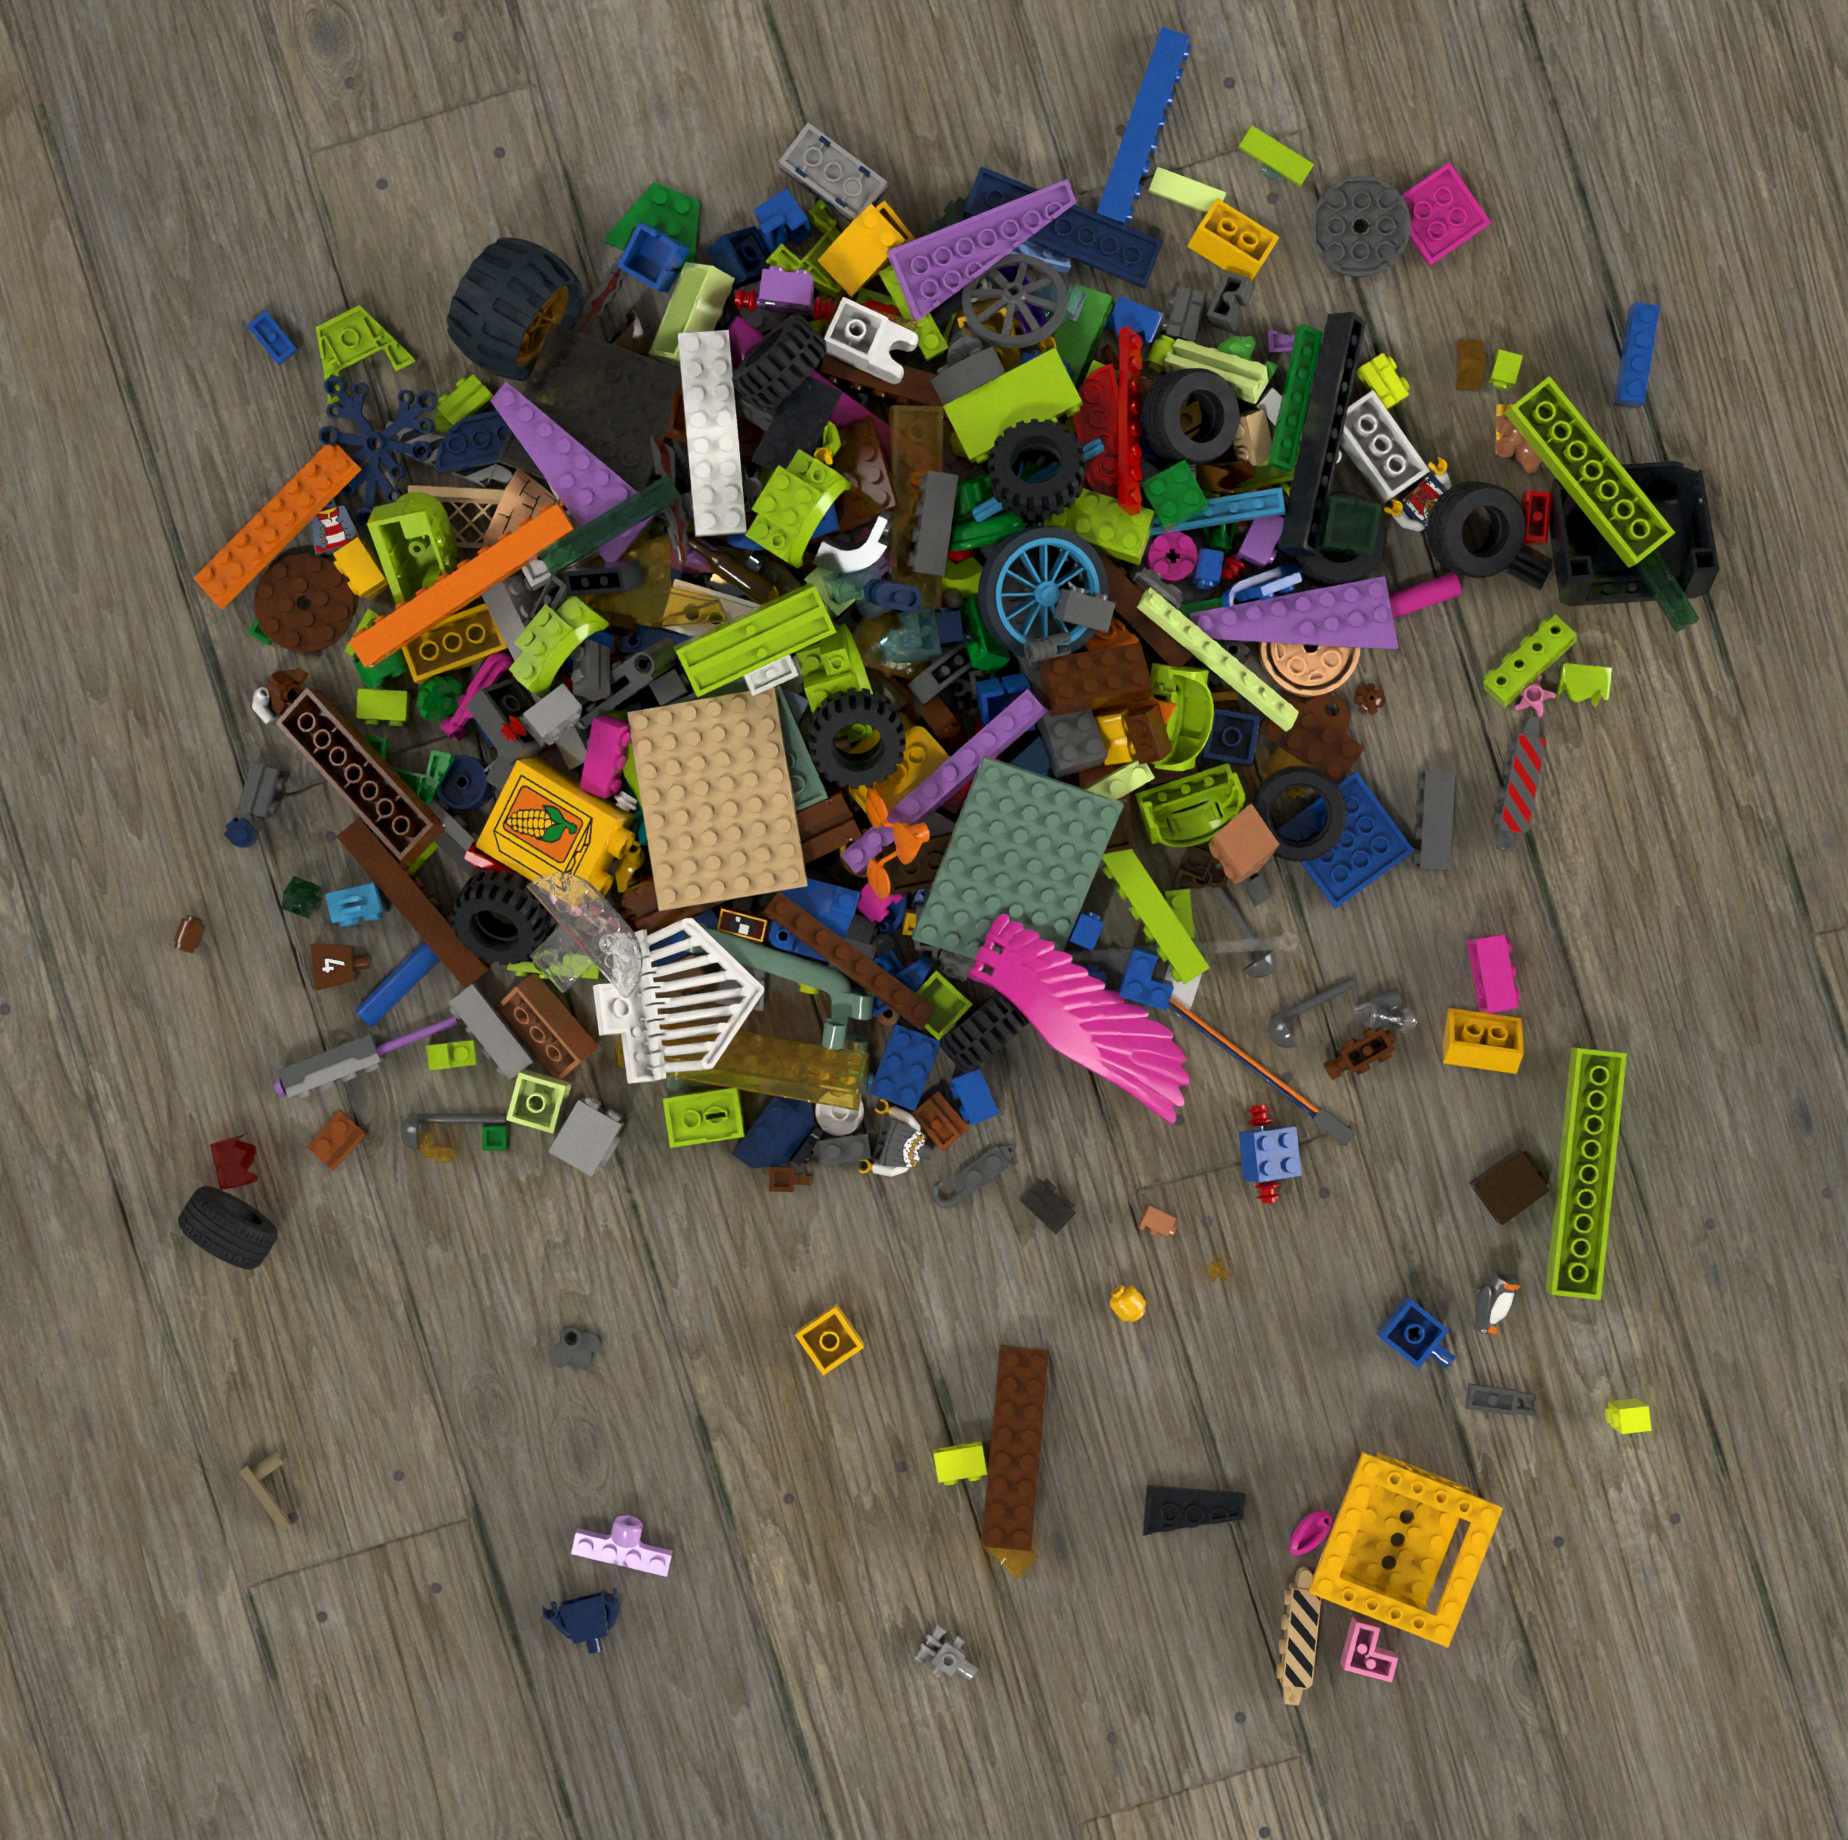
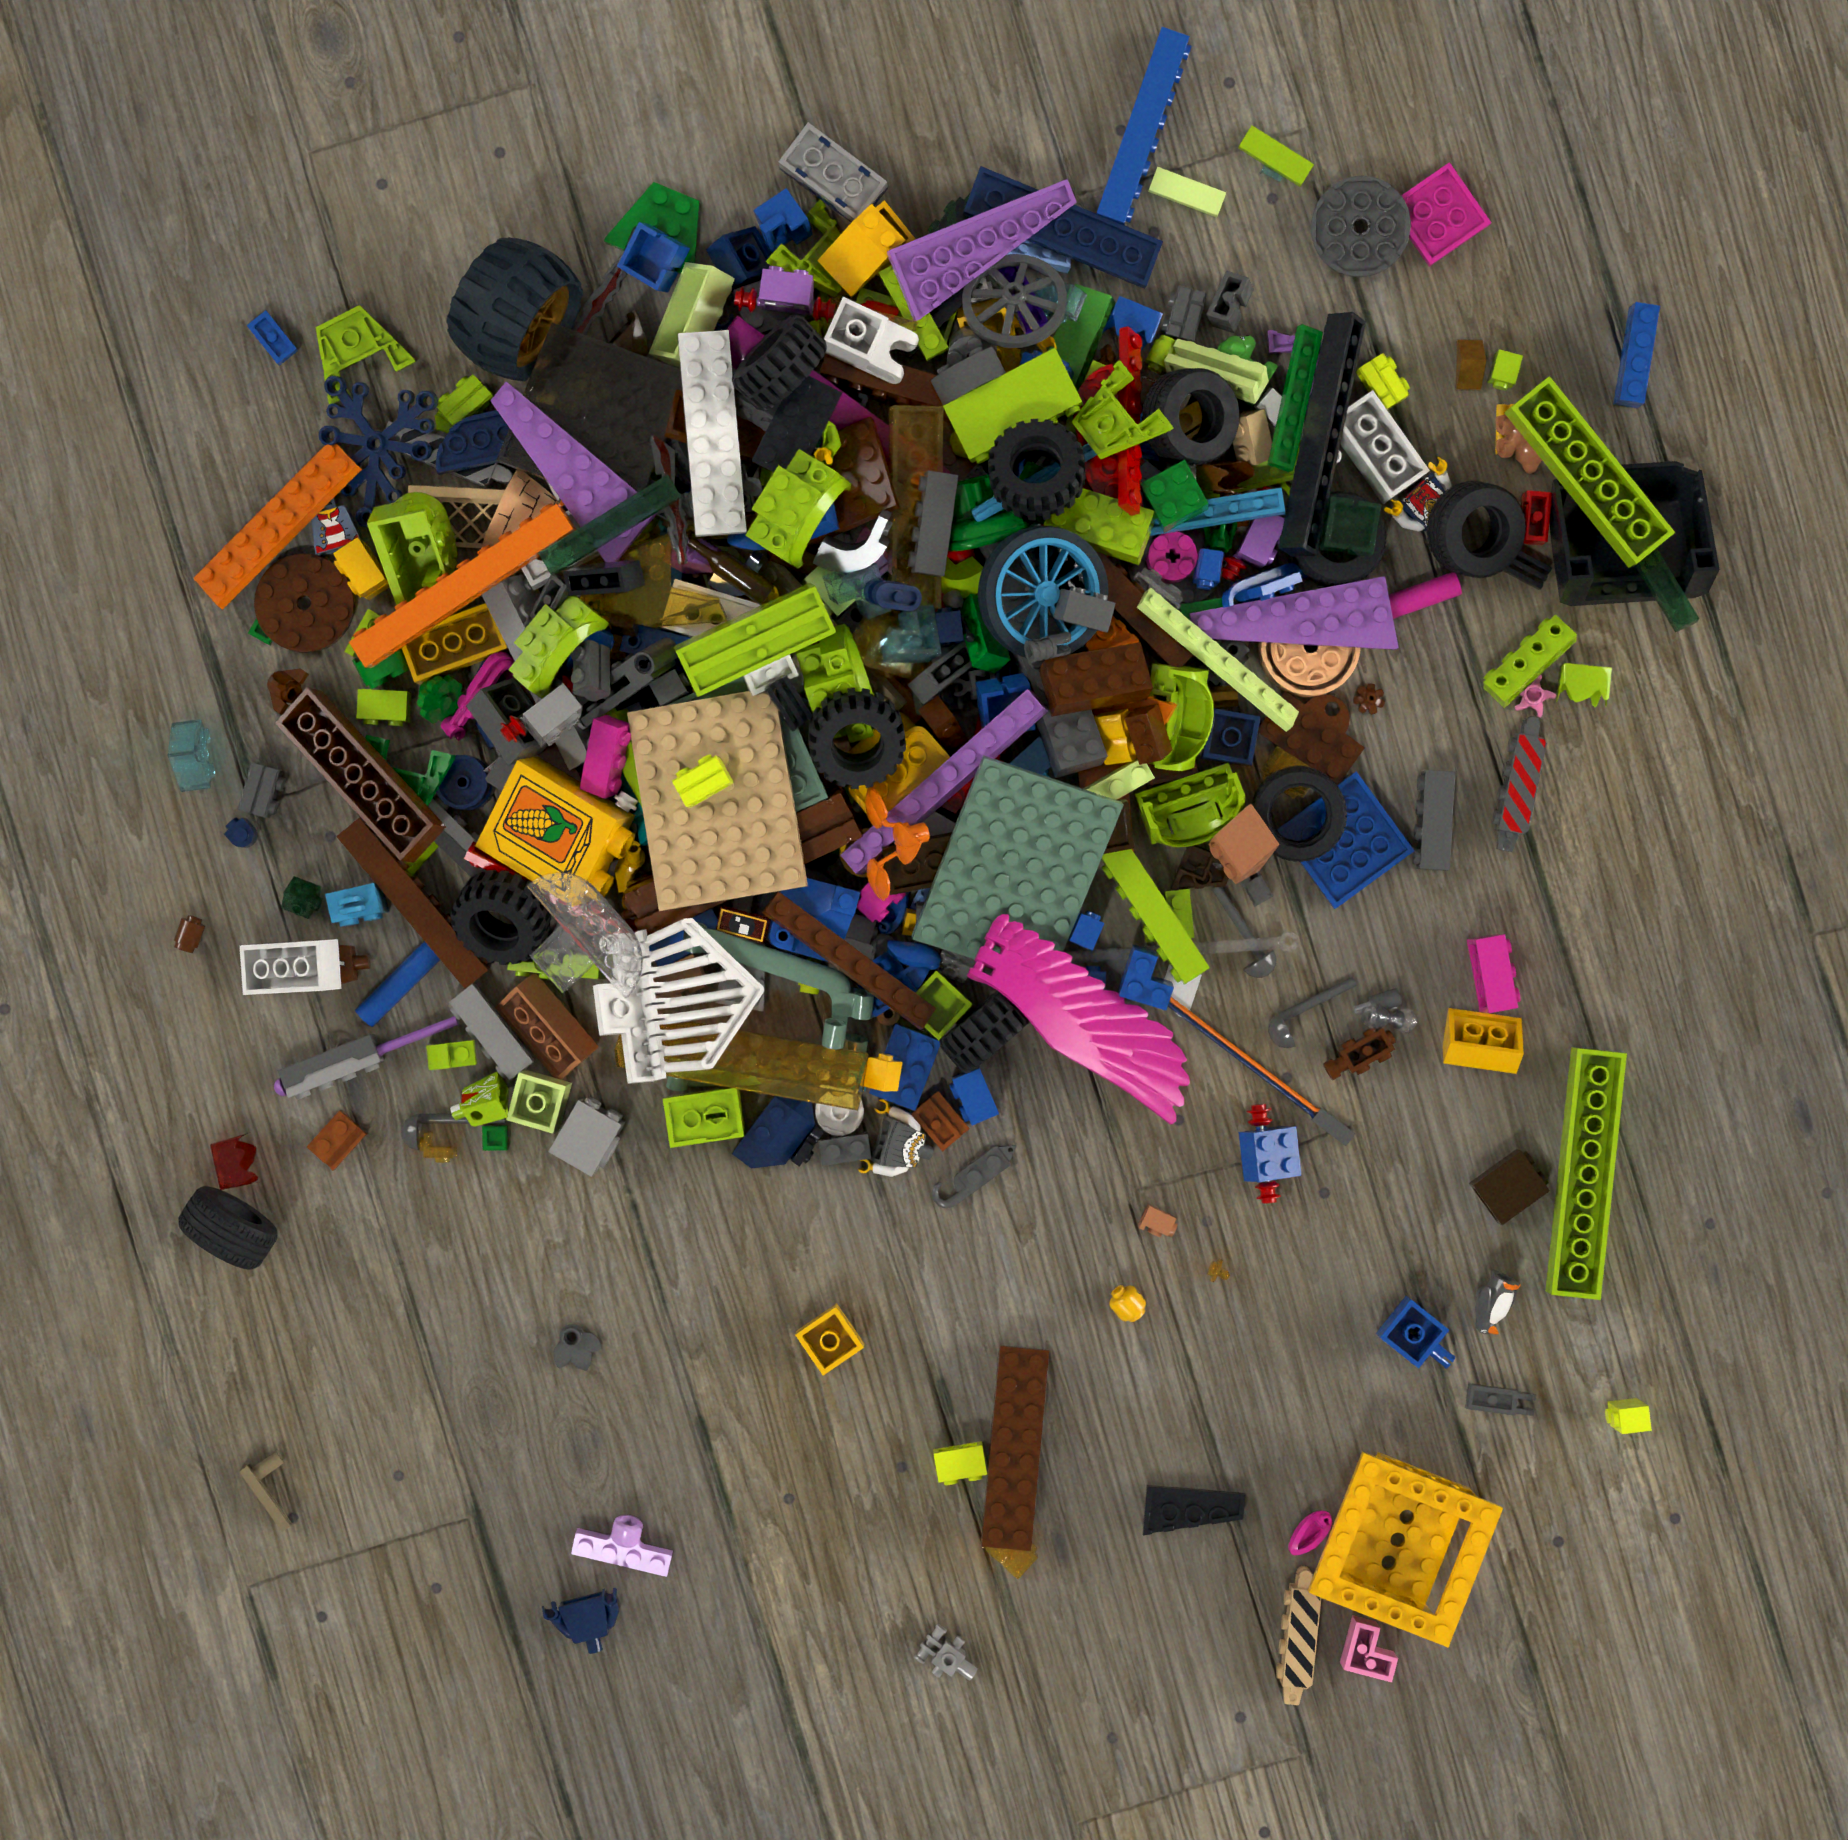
(190, 755): none -> clear light blue brick
(260, 705): white arm -> none
(290, 967): none -> white brick
(483, 1101): none -> lime torso
(702, 781): none -> neon yellow brick
(784, 1179): reddish brown plate -> none
(800, 720): none -> black tile
(883, 1073): none -> yellow brick
(914, 954): none -> blue arm
(1048, 1205): clear smoke brick -> none
(1108, 425): none -> lime wing
(1232, 240): yellow slope -> none

